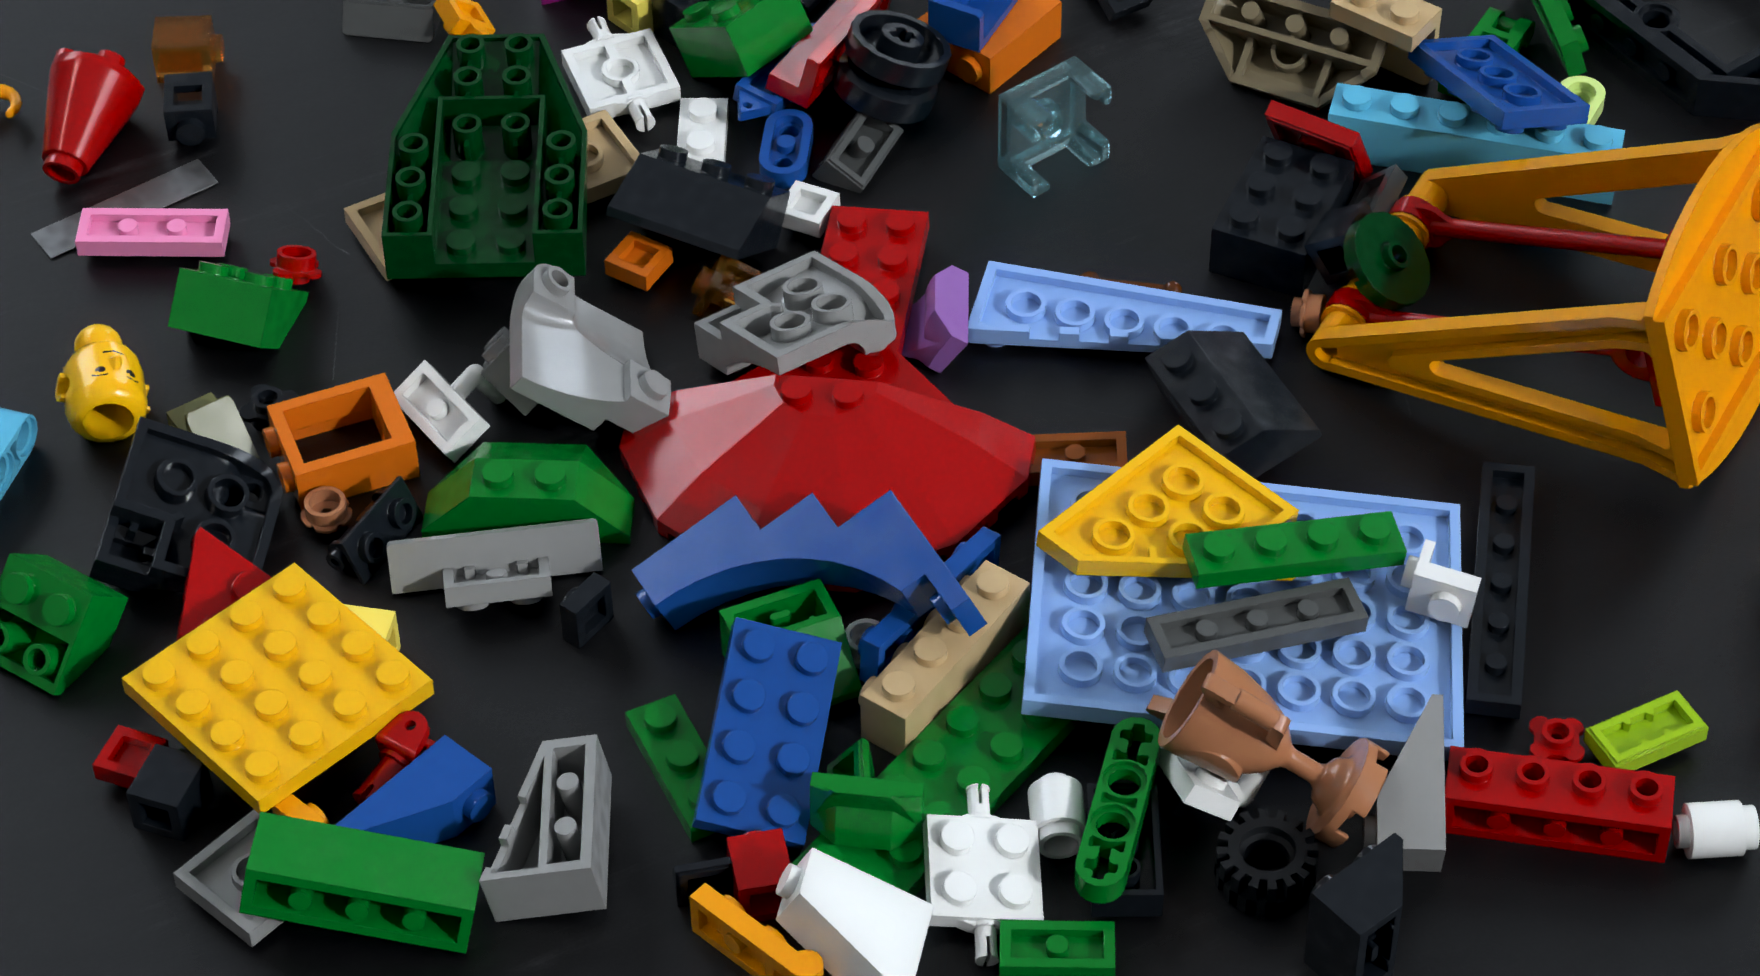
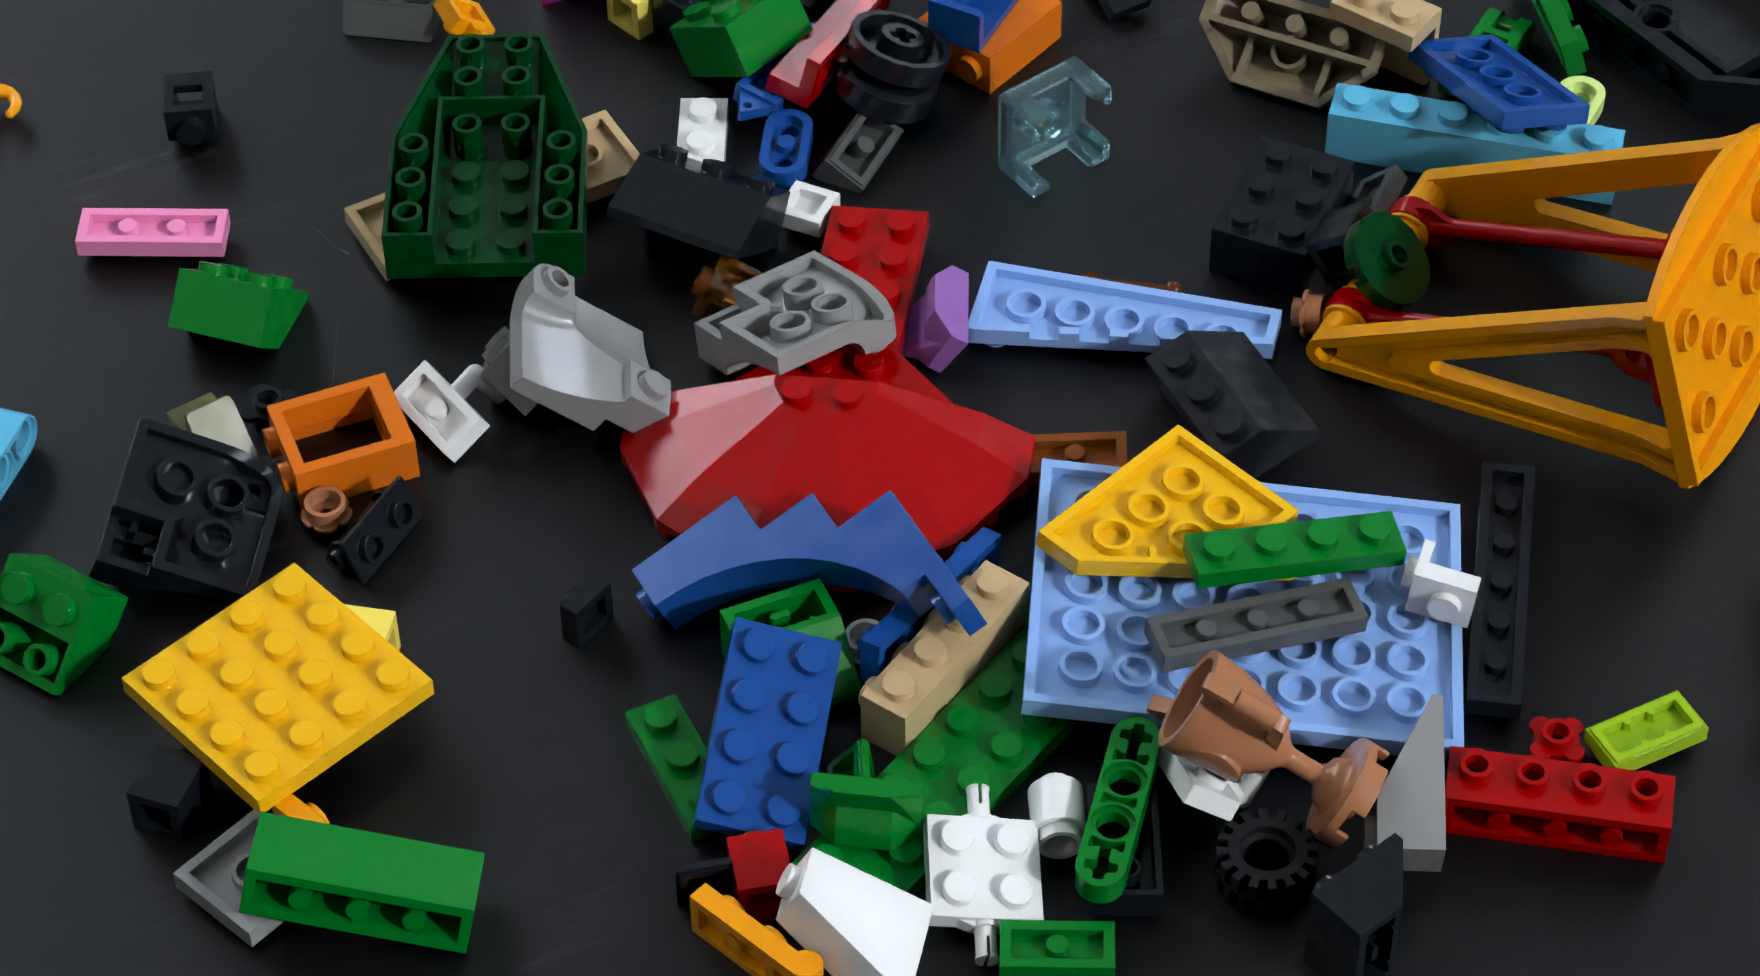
(85, 110): red cone -> none
(102, 386): yellow piece -> none
(124, 755): red plate -> none
(152, 194): flat silver sticker -> none
(185, 45): clear orange brick -> none
(214, 580): red wing -> none
(296, 263): red plate -> none
(397, 750): red piece -> none
(430, 797): blue slope -> none
(495, 563): light grey bracket -> none
(527, 486): green wedge -> none
(559, 838): light grey wedge -> none
(621, 74): white plate -> none
(638, 261): orange plate -> none
(1318, 134): red tile -> none
(1716, 829): white brick -> none

